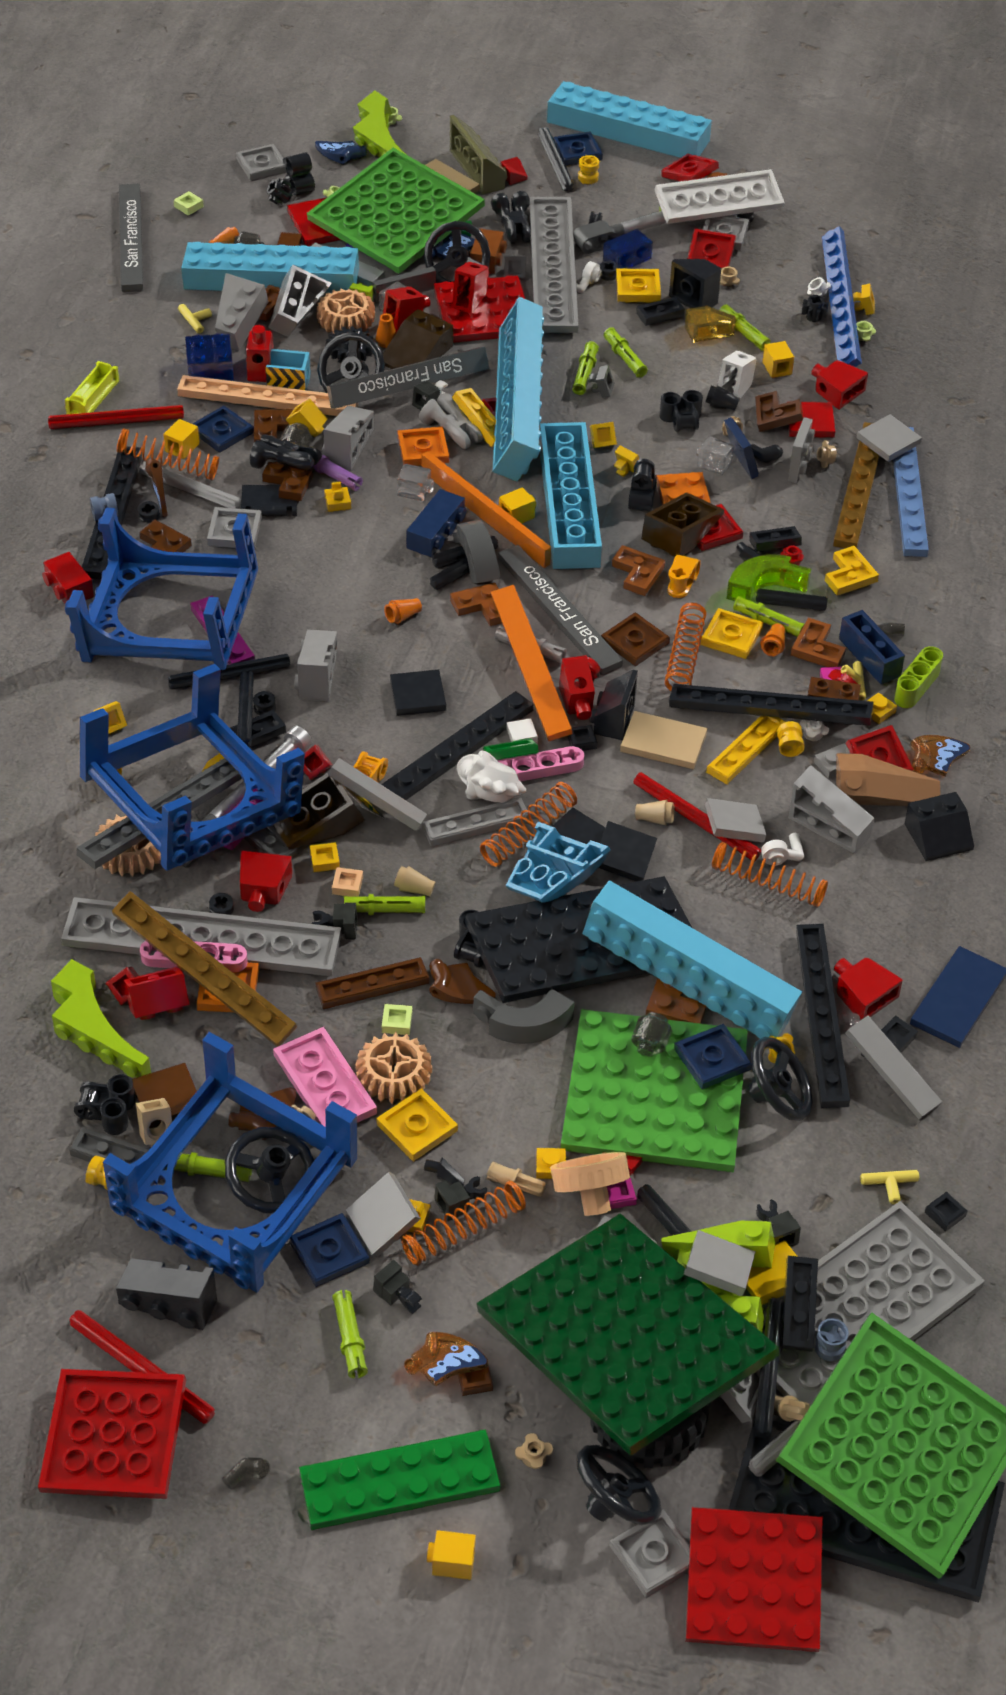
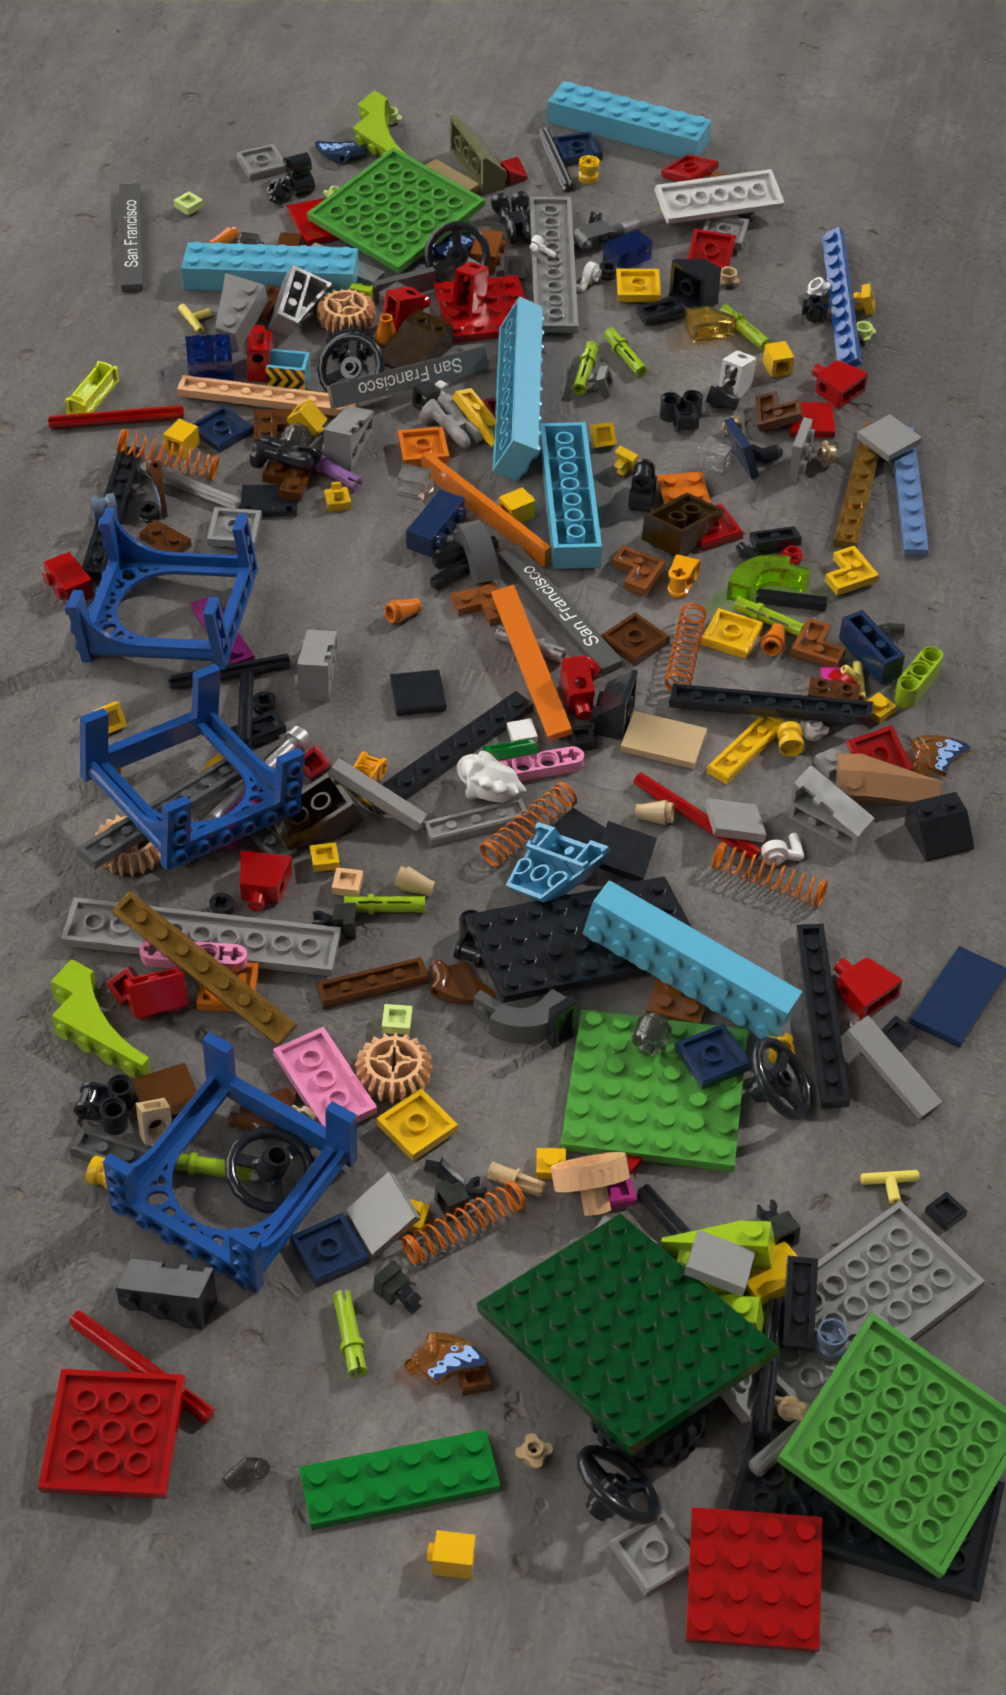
(537, 244): none -> white hand
(562, 1021): none -> black tile

